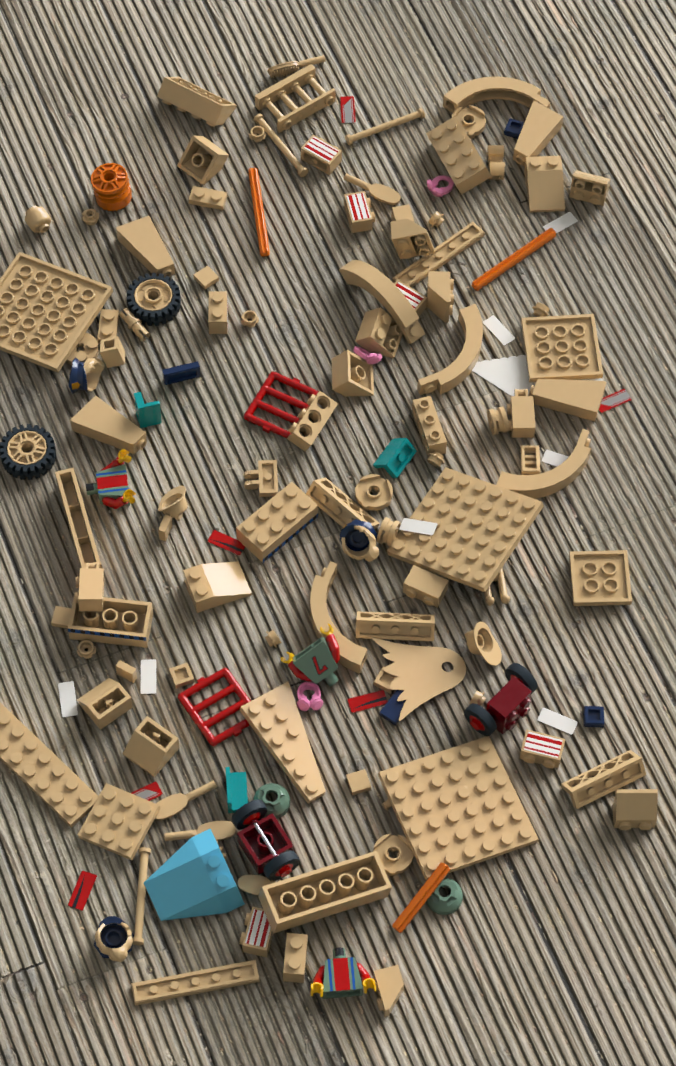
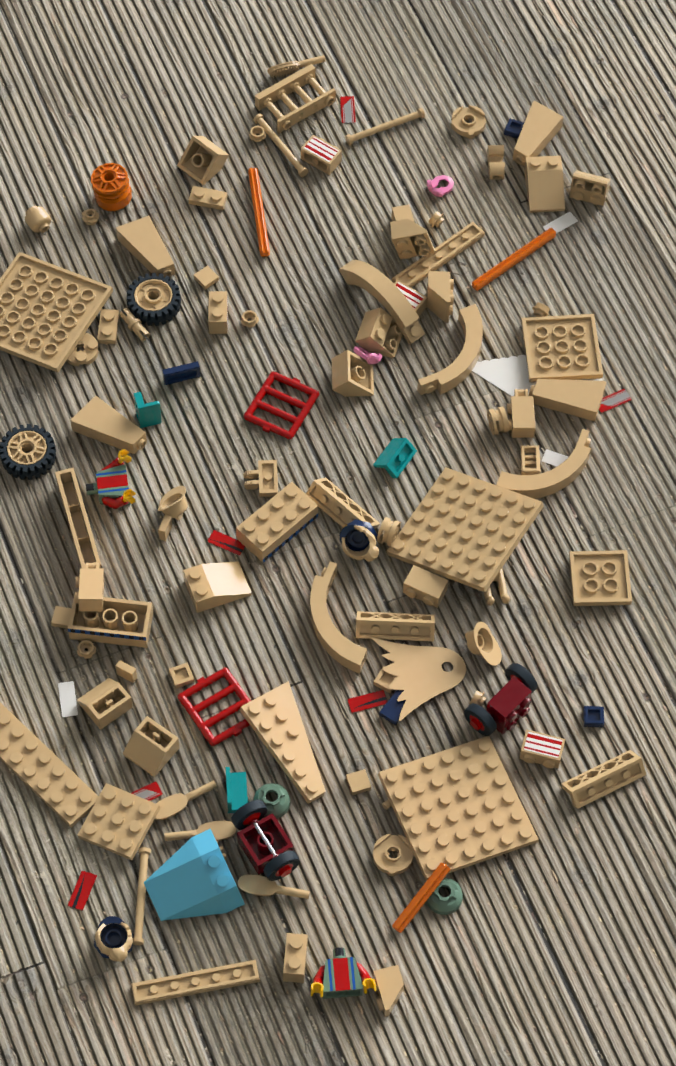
(85, 374): piece -> none
(112, 352): tan brick -> none
(148, 676): white sticker -> none
(195, 100): tan slope -> none
(258, 933): brick -> none
(272, 638): tan plate -> none
(303, 703): bright pink piece -> none
(317, 660): sand green torso -> none
(319, 417): tan brick -> none
(324, 892): tan brick -> none
(358, 212): brick -> none
(373, 502): tan plate -> none
(378, 191): tan piece -> none
(418, 526): white sticker -> none
(429, 425): tan brick -> none
(435, 459): tan plate -> none
(458, 155): tan brick -> none
(493, 88): tan arch -> none
(498, 330): white sticker -> none
(557, 721): white sticker -> none
(635, 808): tan slope -> none

